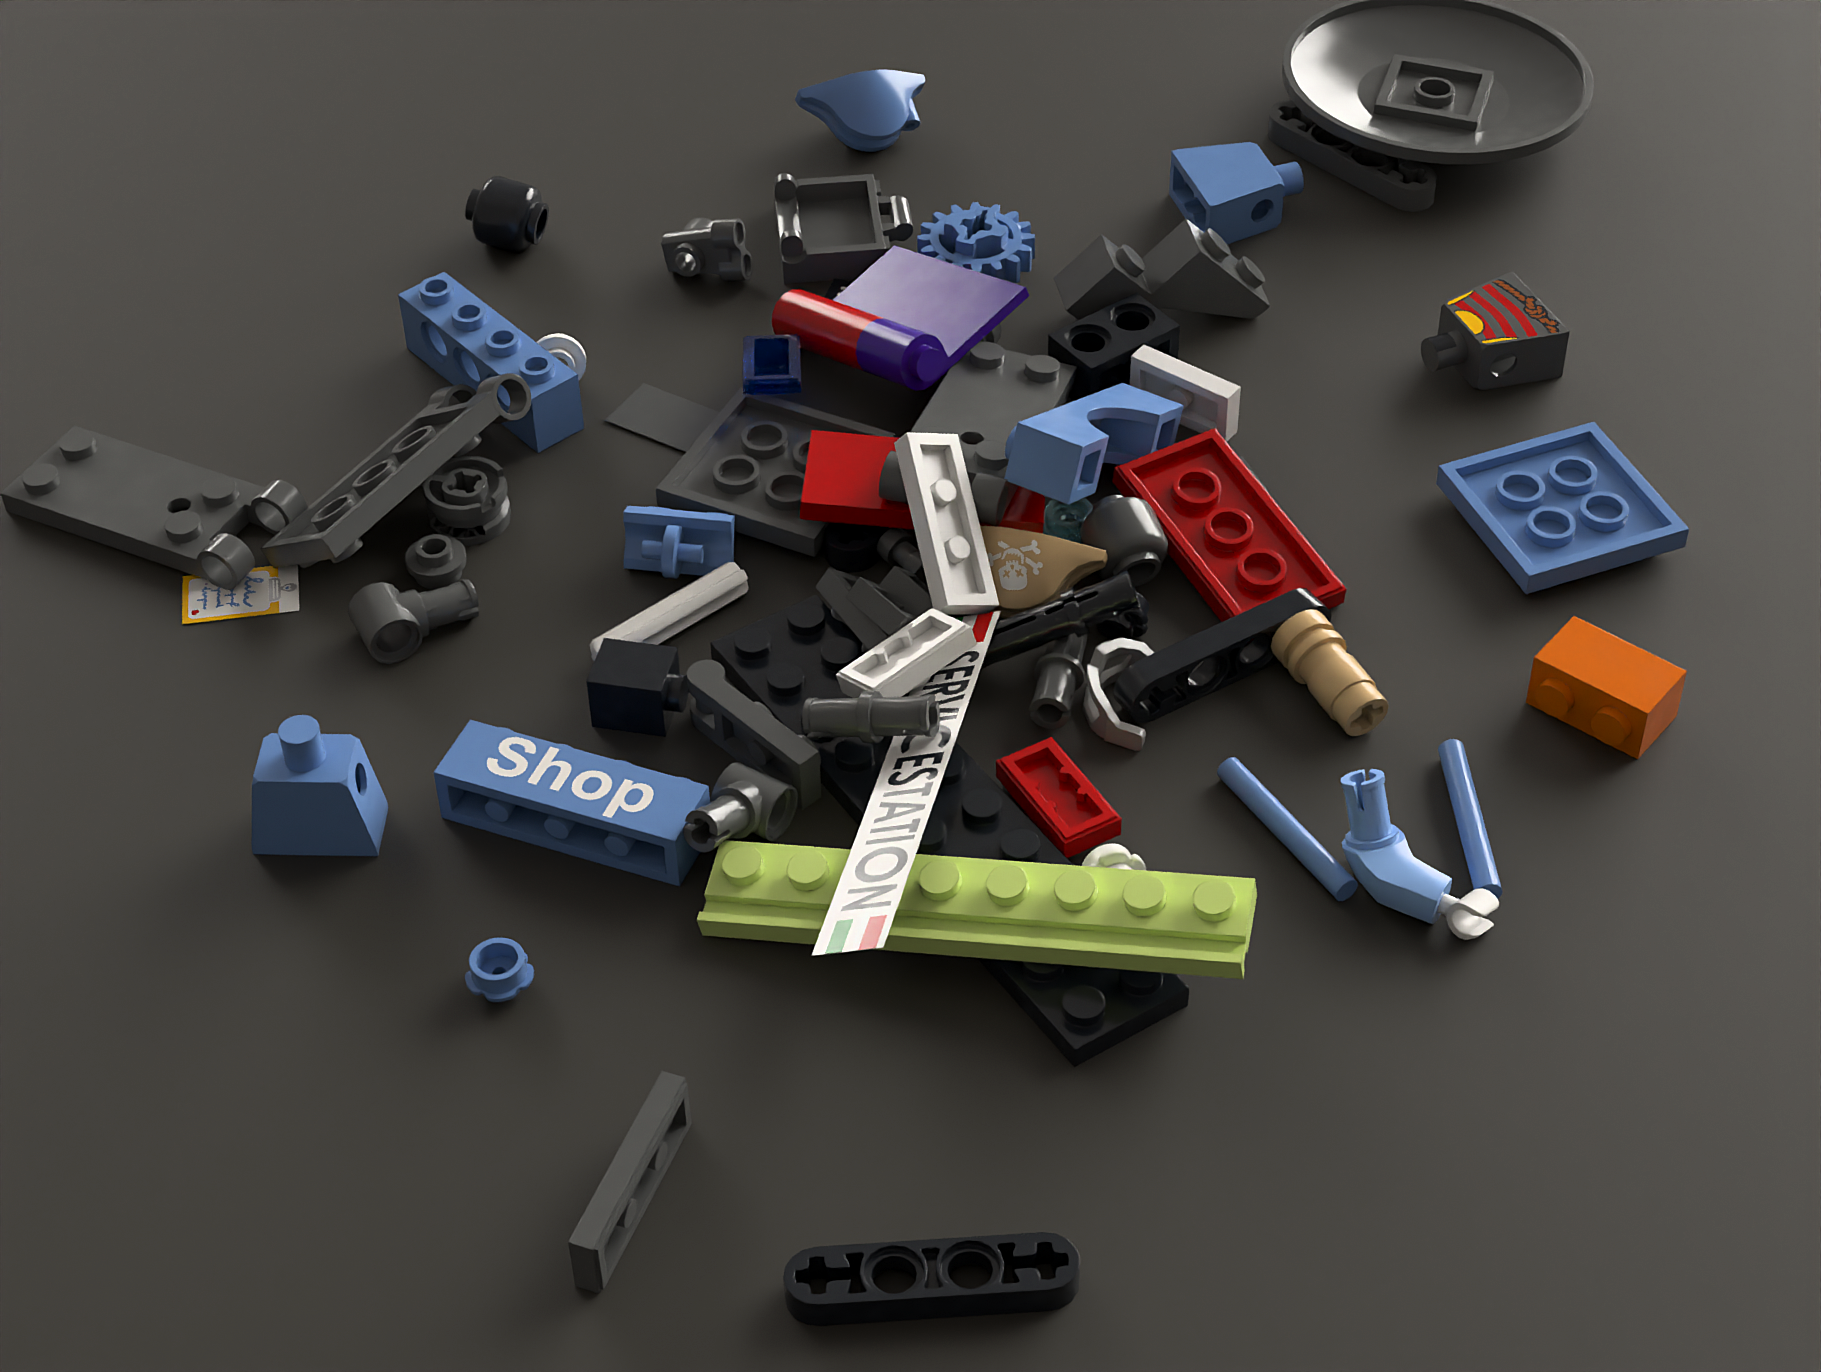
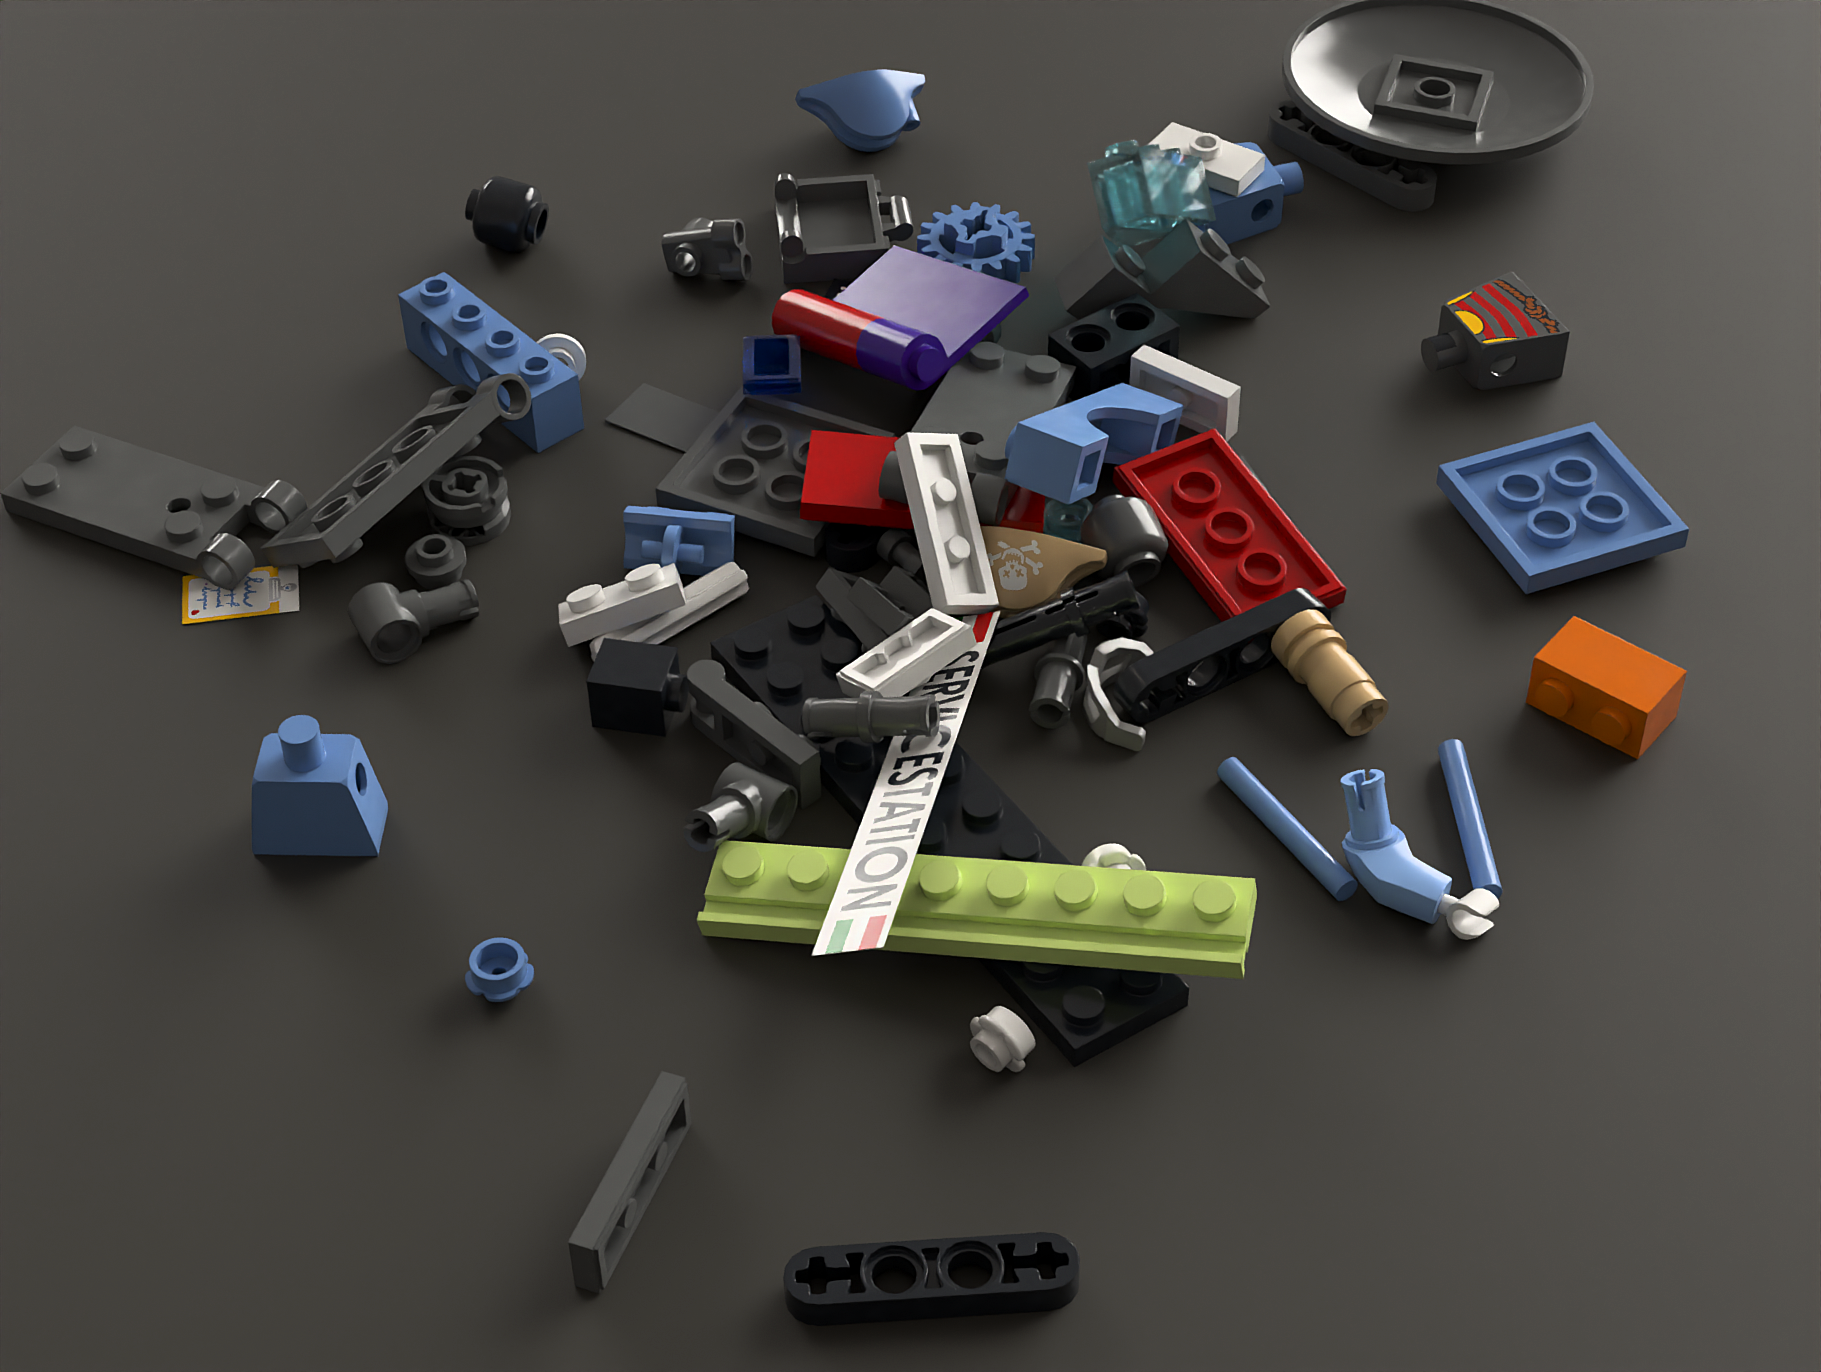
(570, 801): medium blue brick -> none
(642, 595): none -> white plate
(1001, 1040): none -> white plate
(1058, 797): red plate -> none
(1148, 192): none -> clear light blue wedge
(1226, 165): none -> white plate

